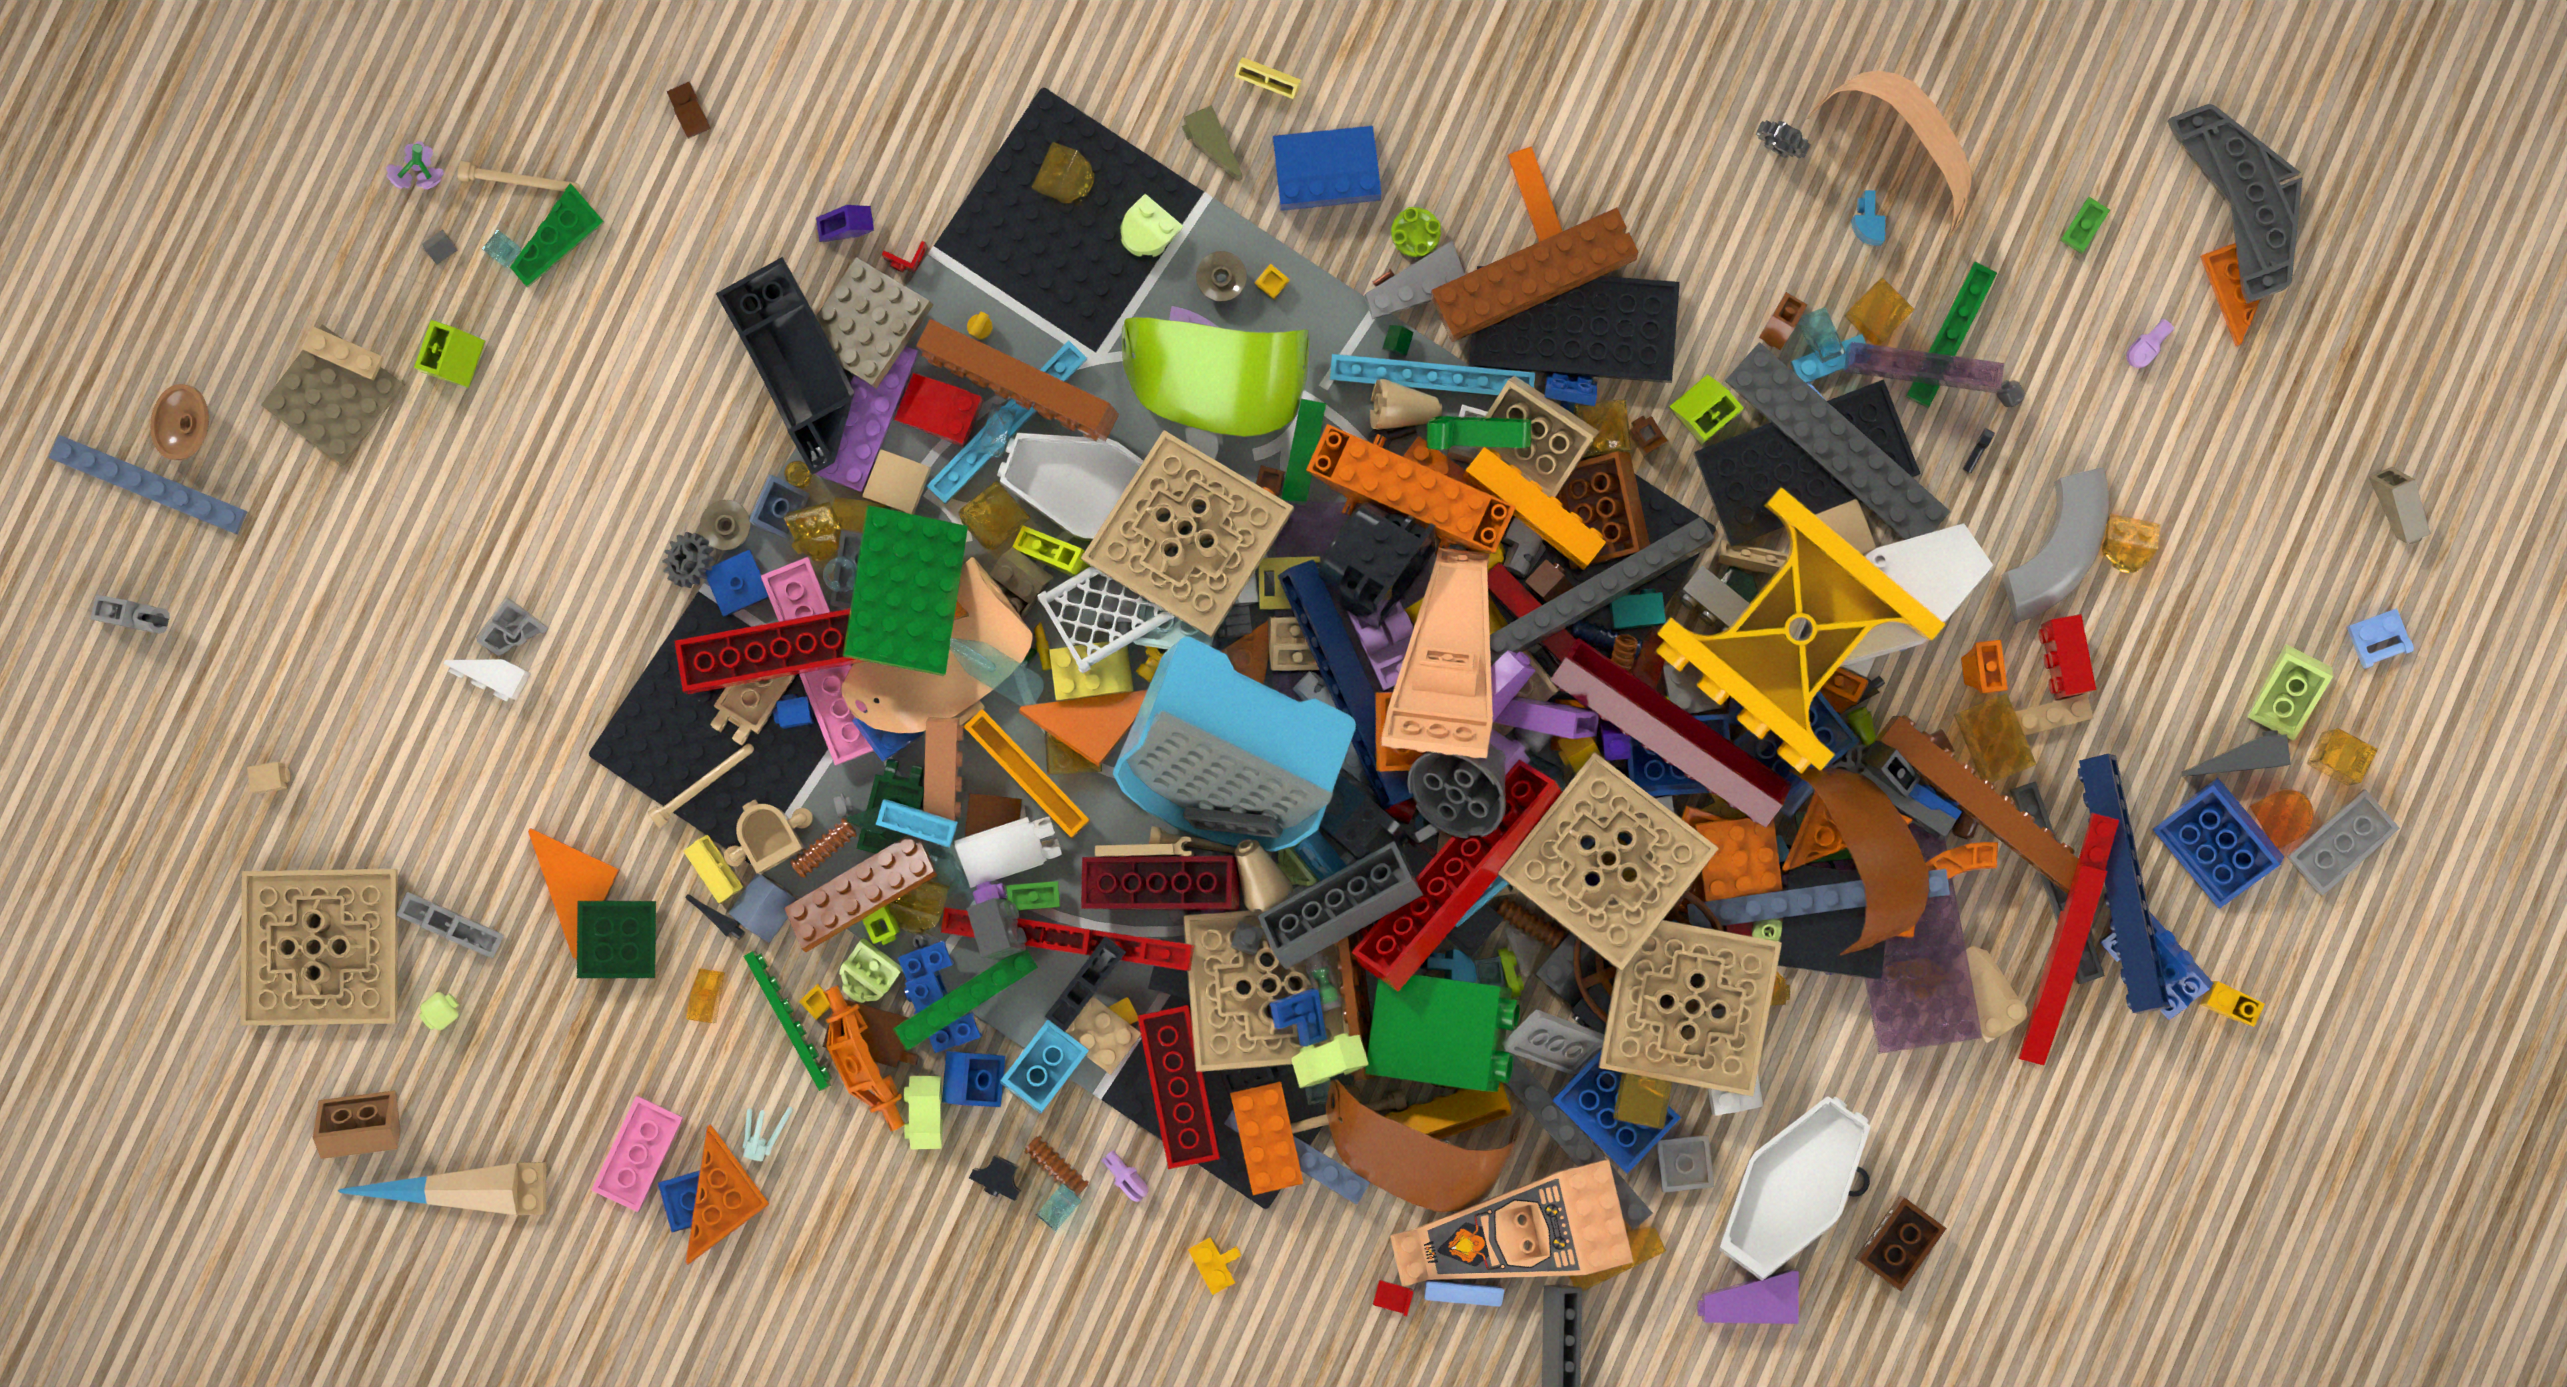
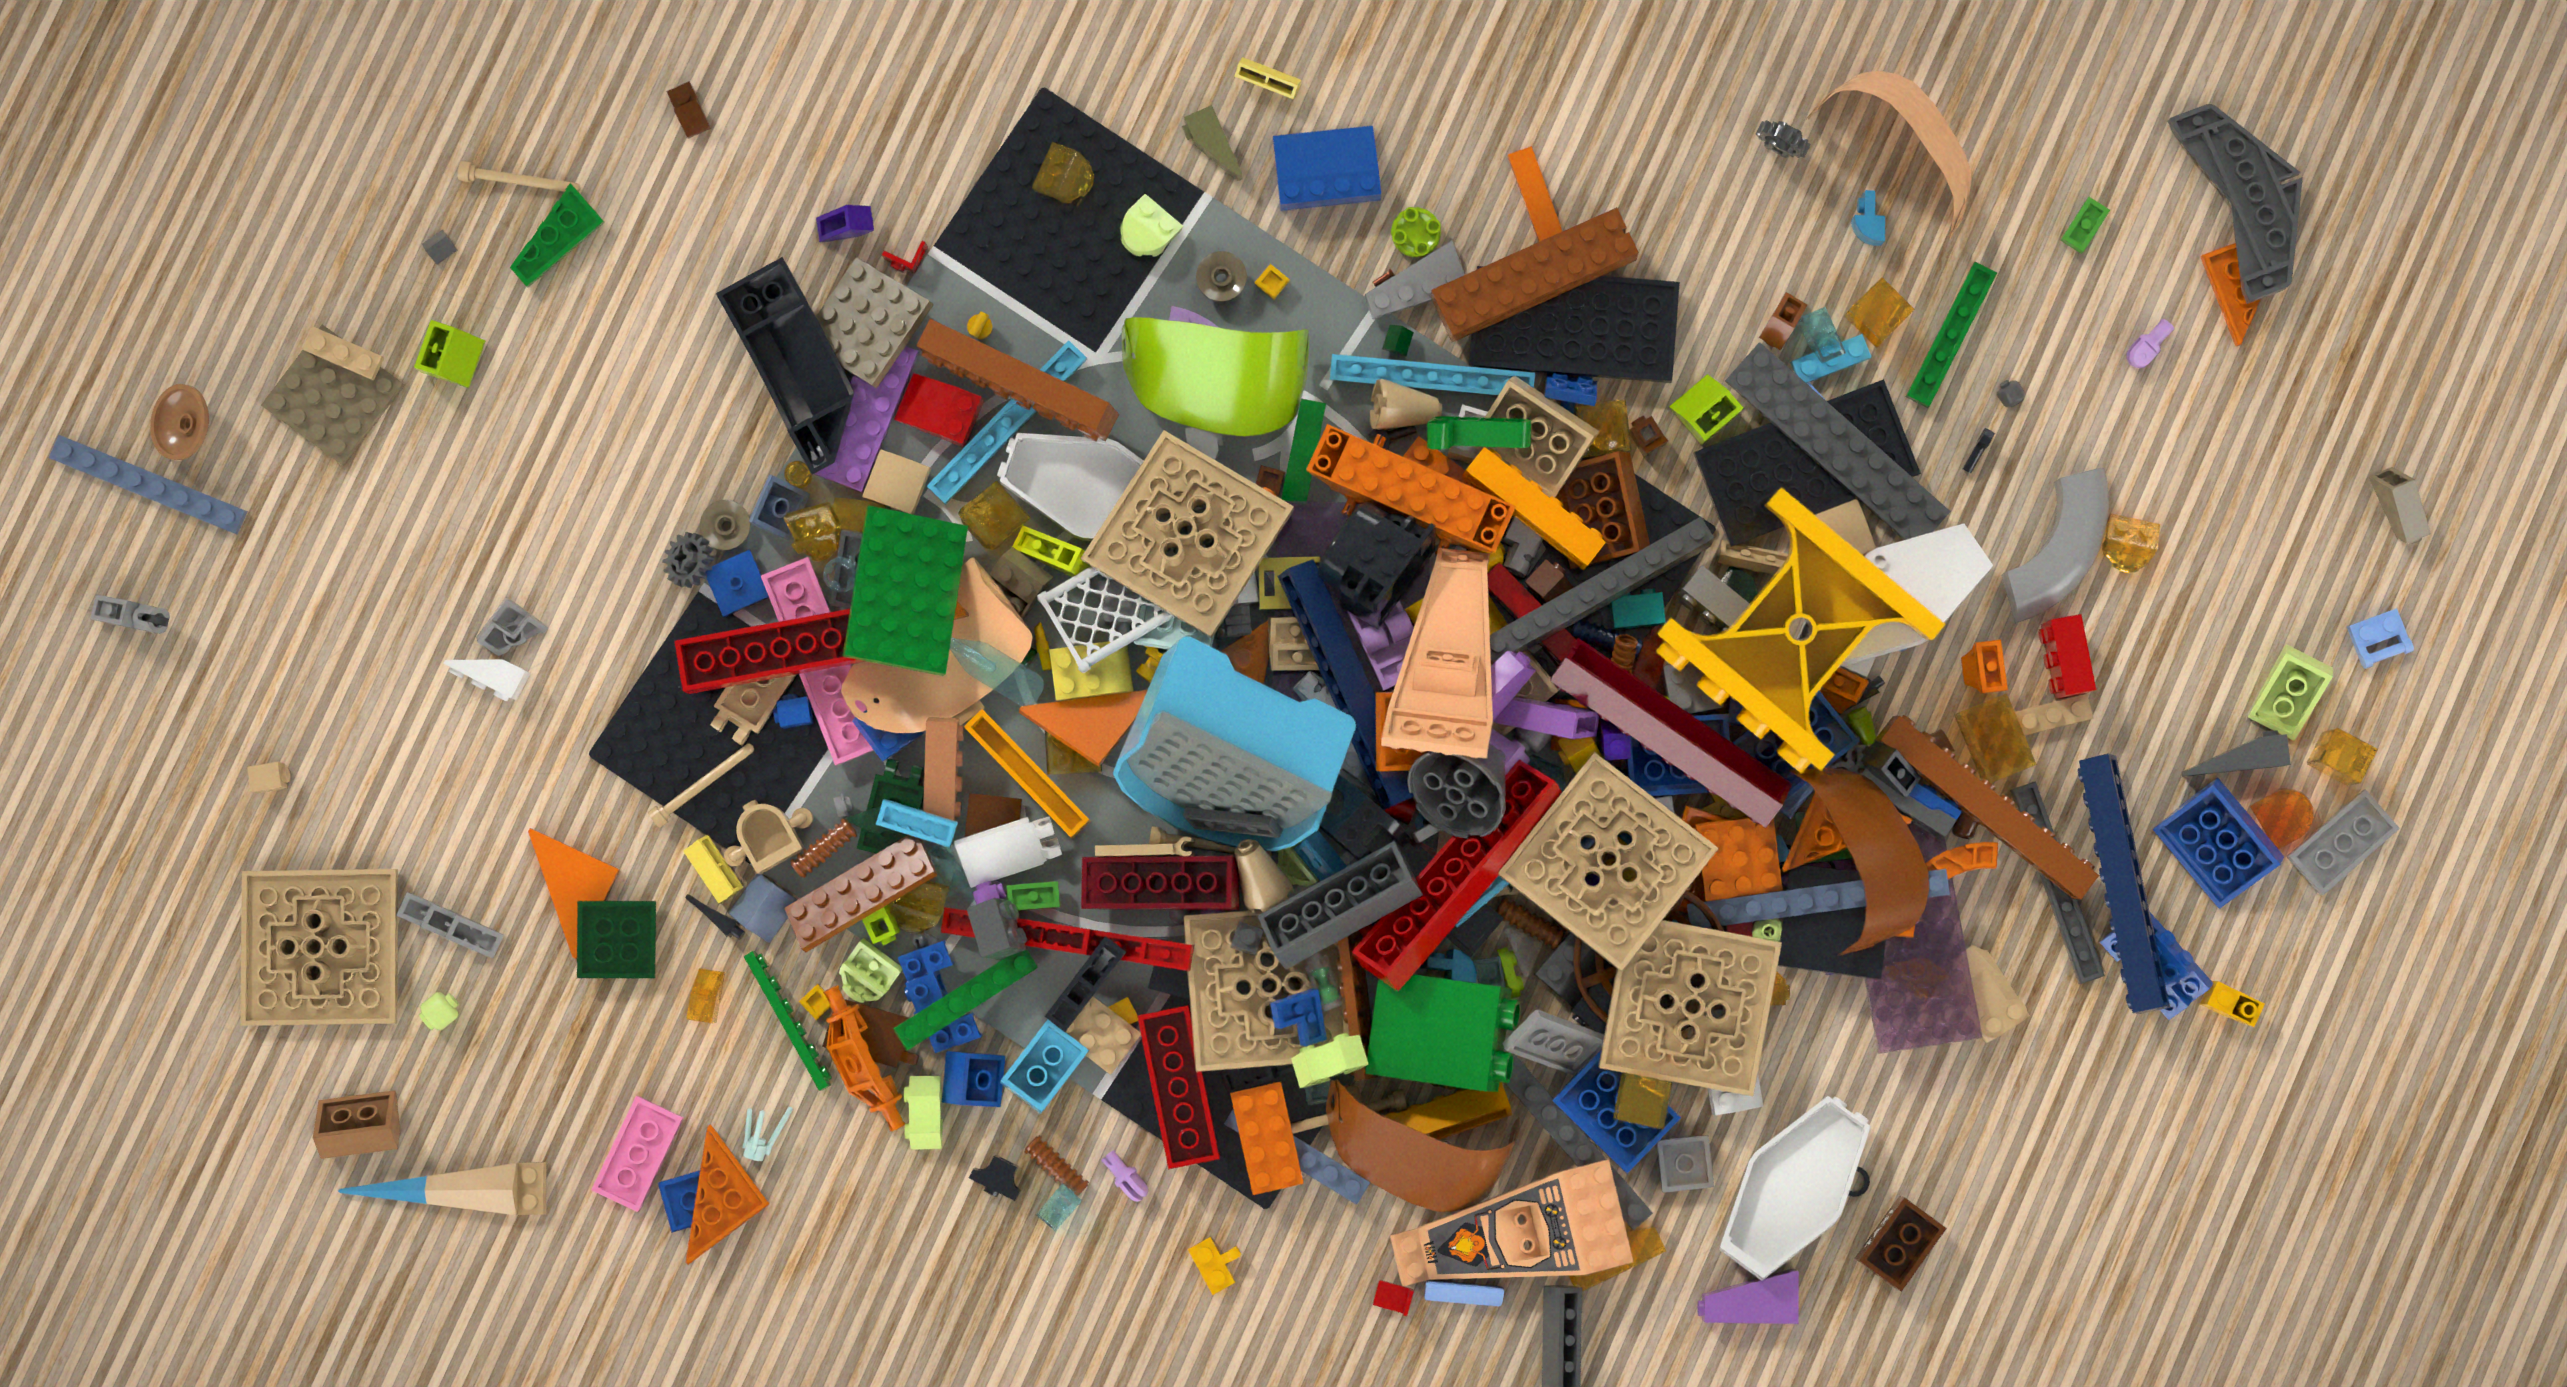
(418, 158): lavender plant -> none
(502, 249): clear light blue slope -> none
(997, 431): clear light blue slope -> none
(1923, 367): brick -> none
(2069, 939): red slope -> none

